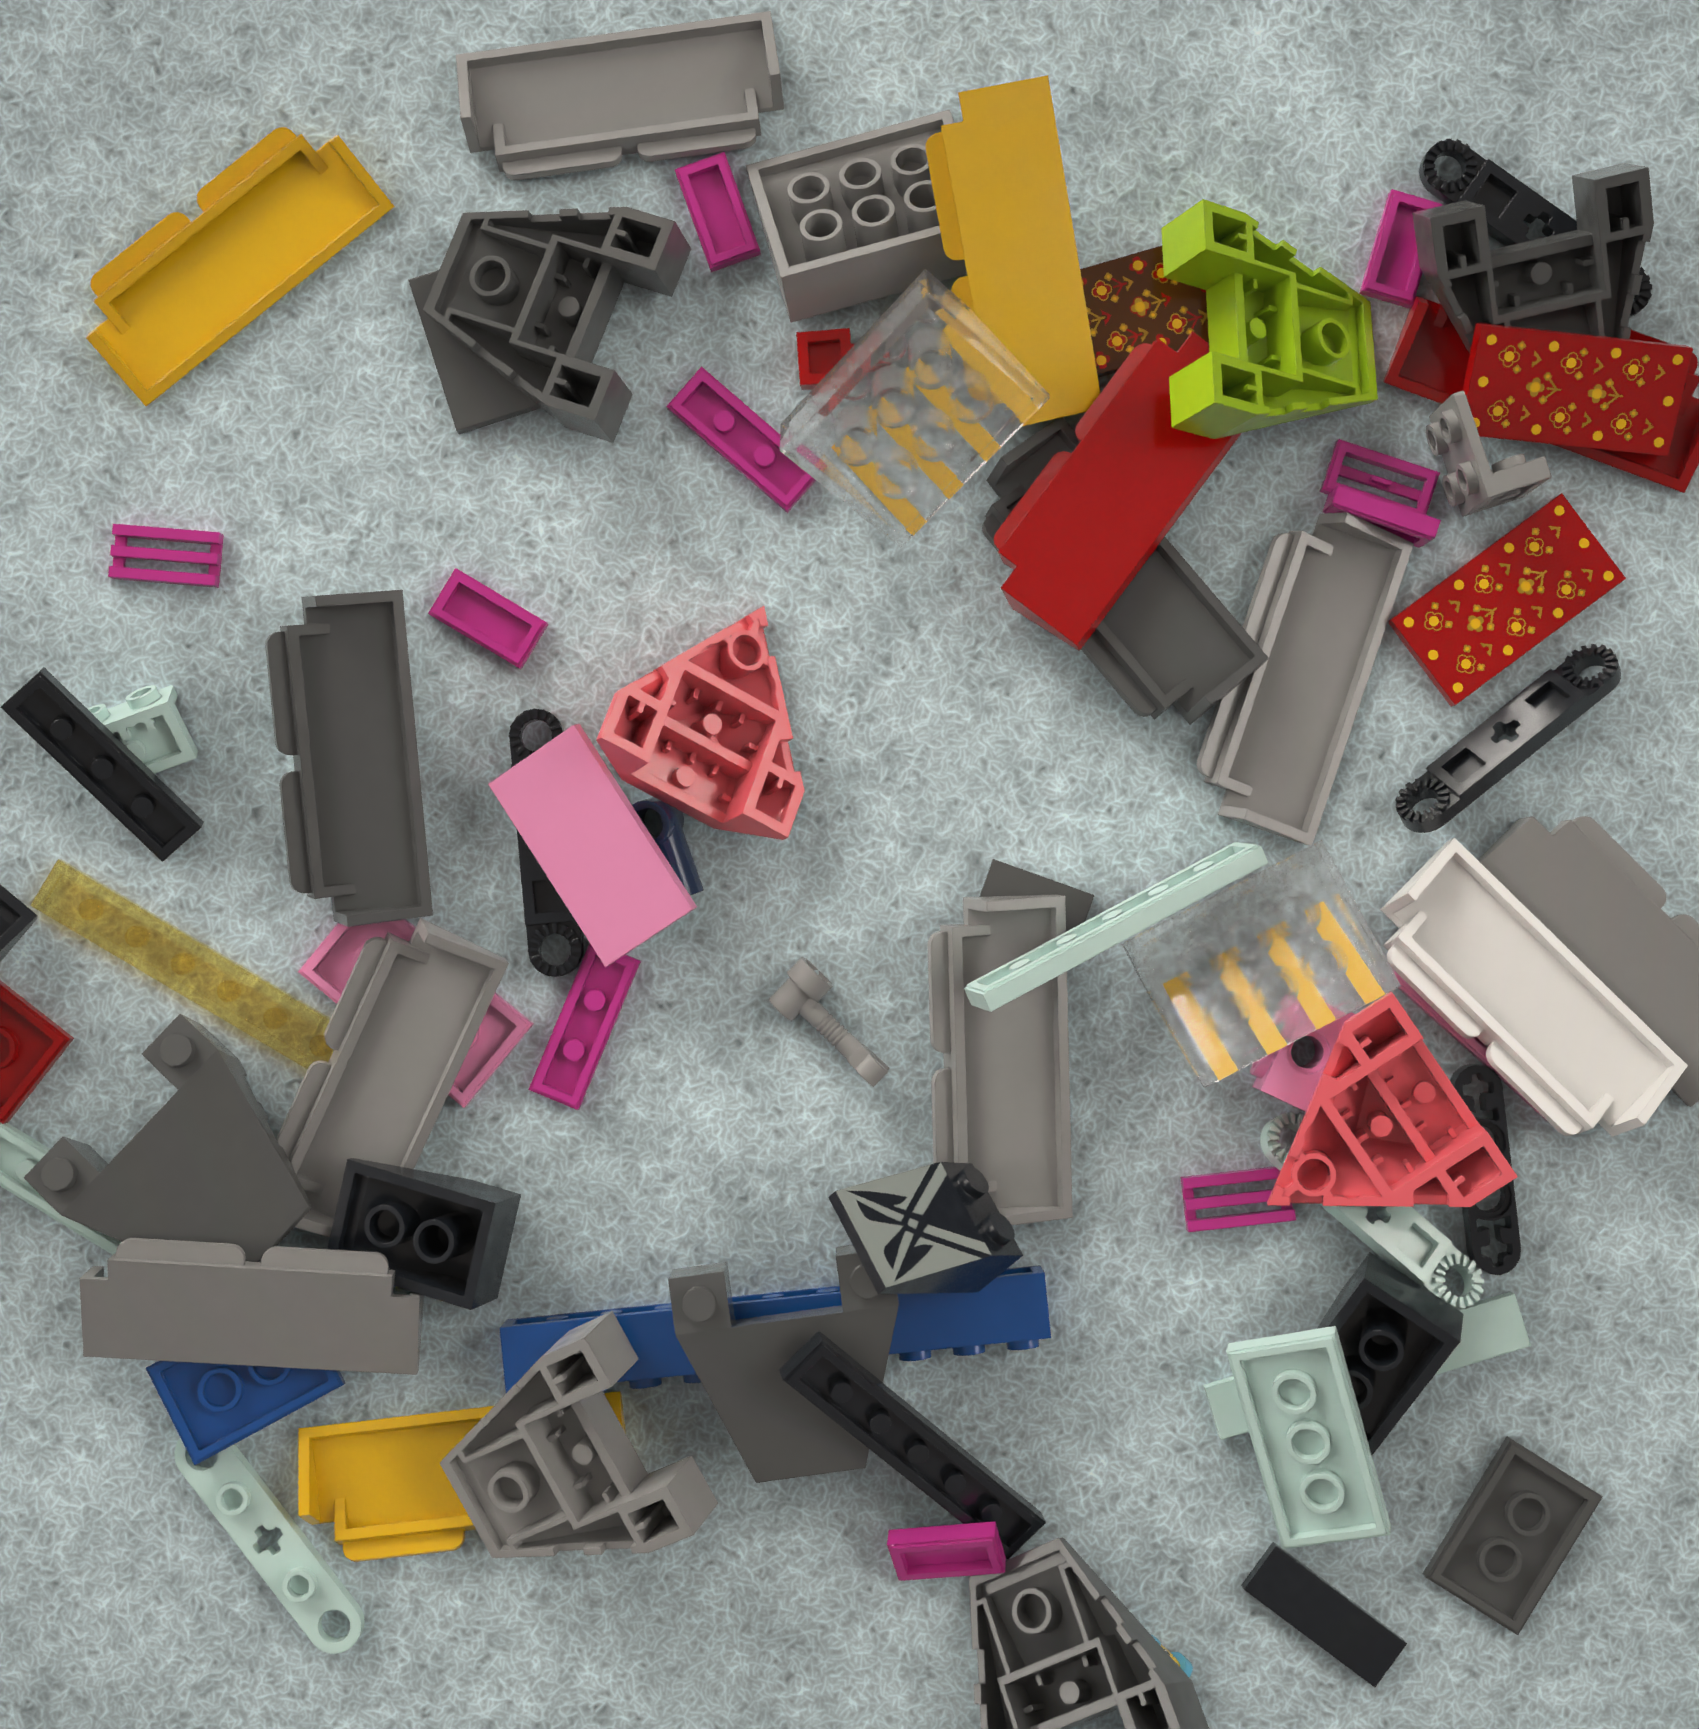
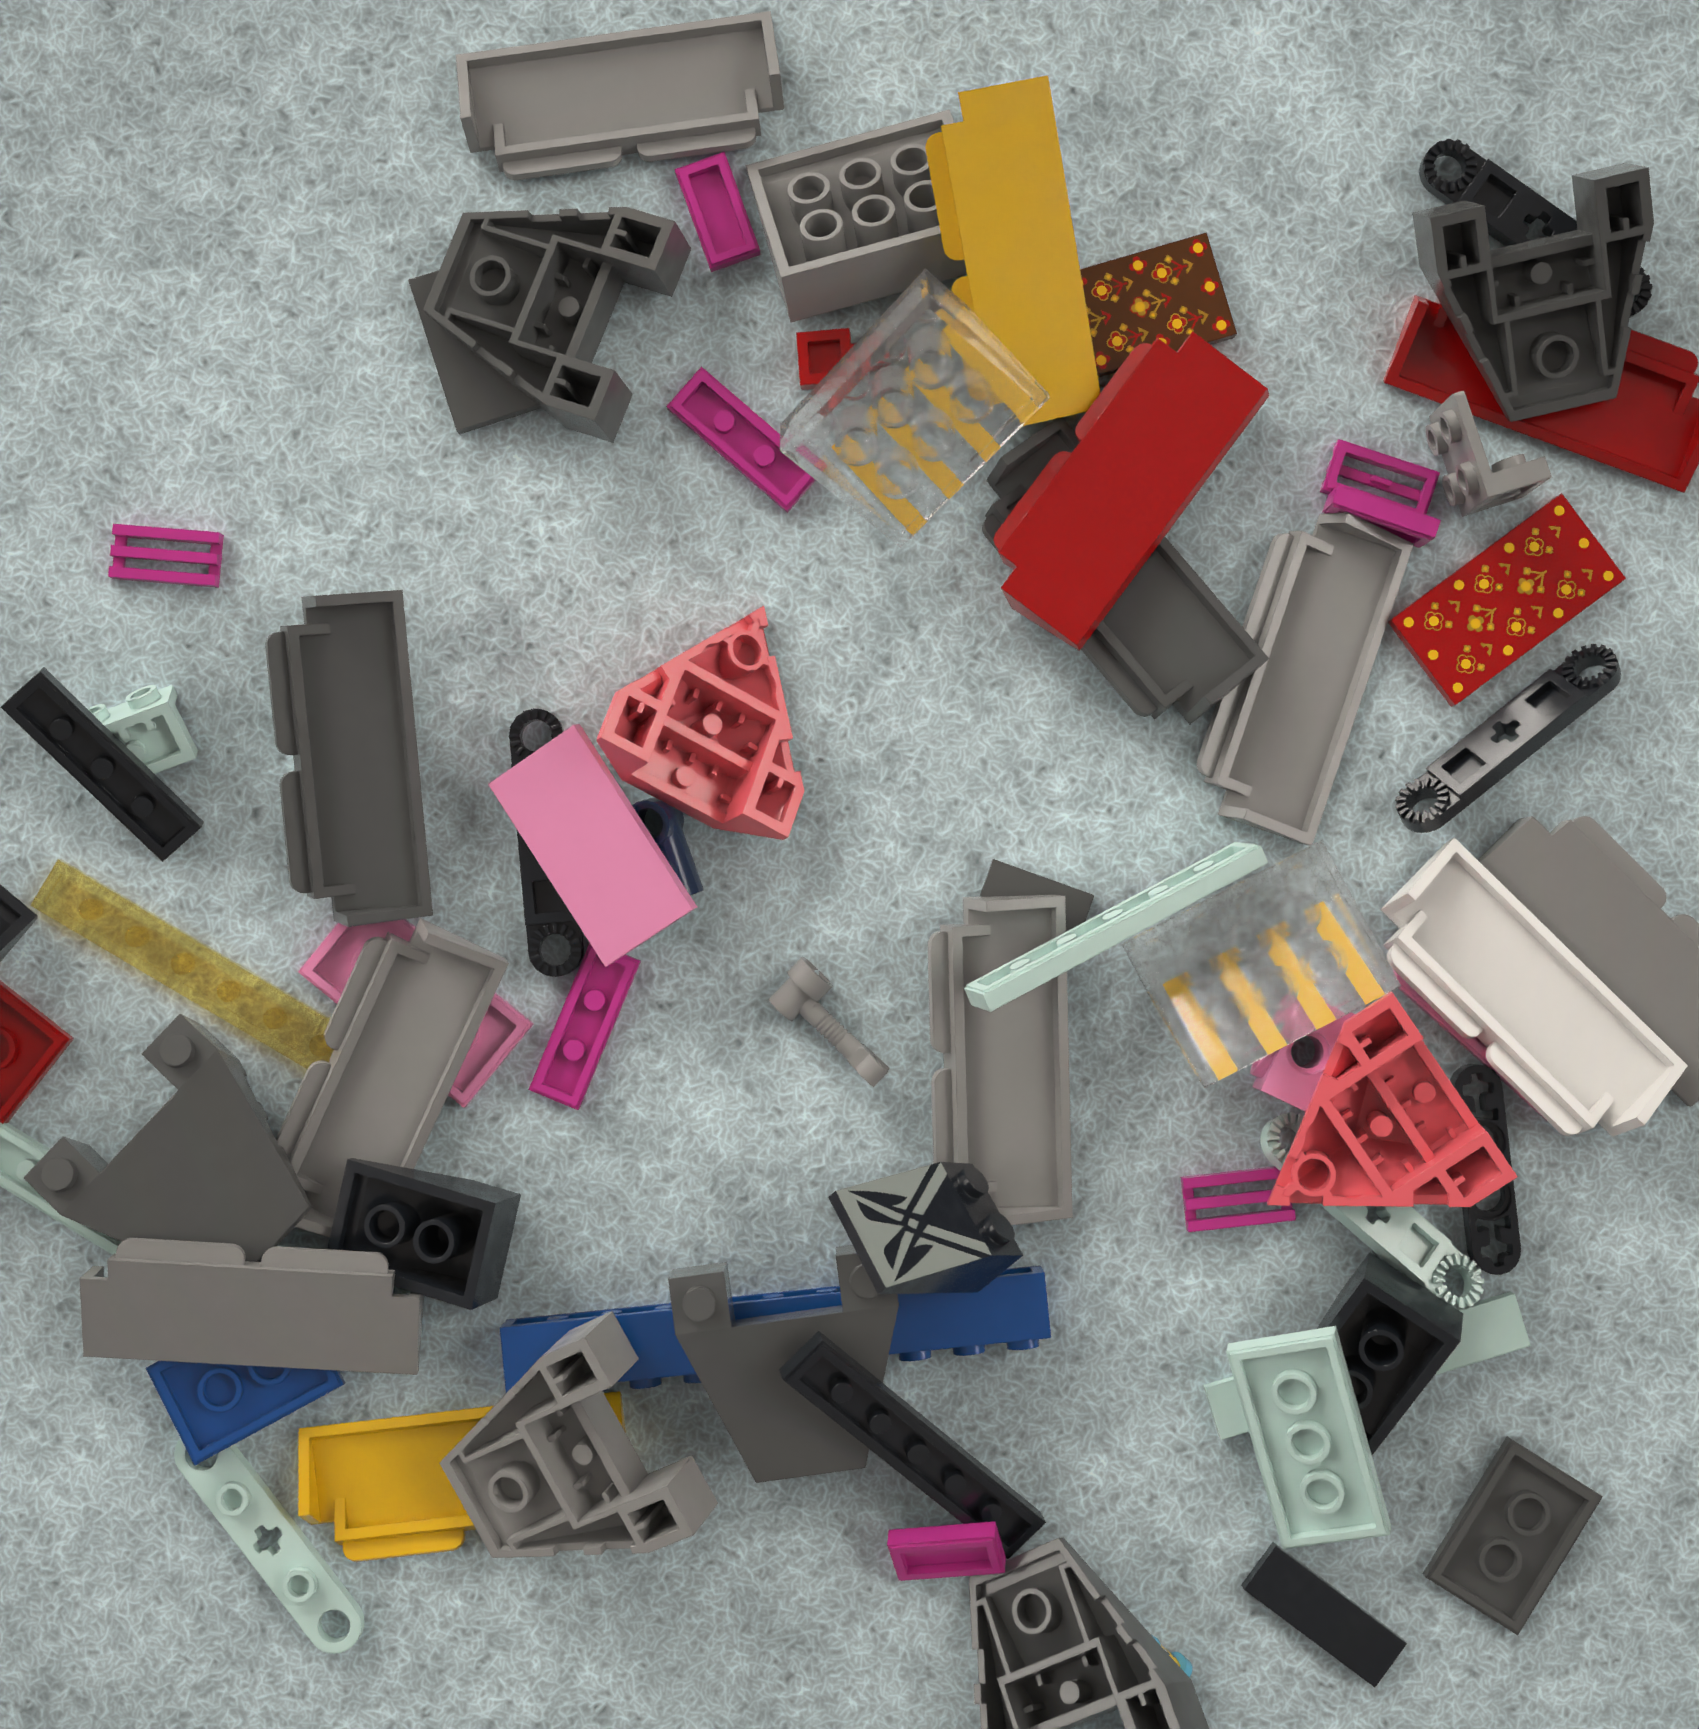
(204, 280): yellow slope -> none
(488, 618): dark pink tile -> none
(1278, 333): lime wedge -> none
(1394, 264): dark pink tile -> none
(1575, 388): red tile -> none

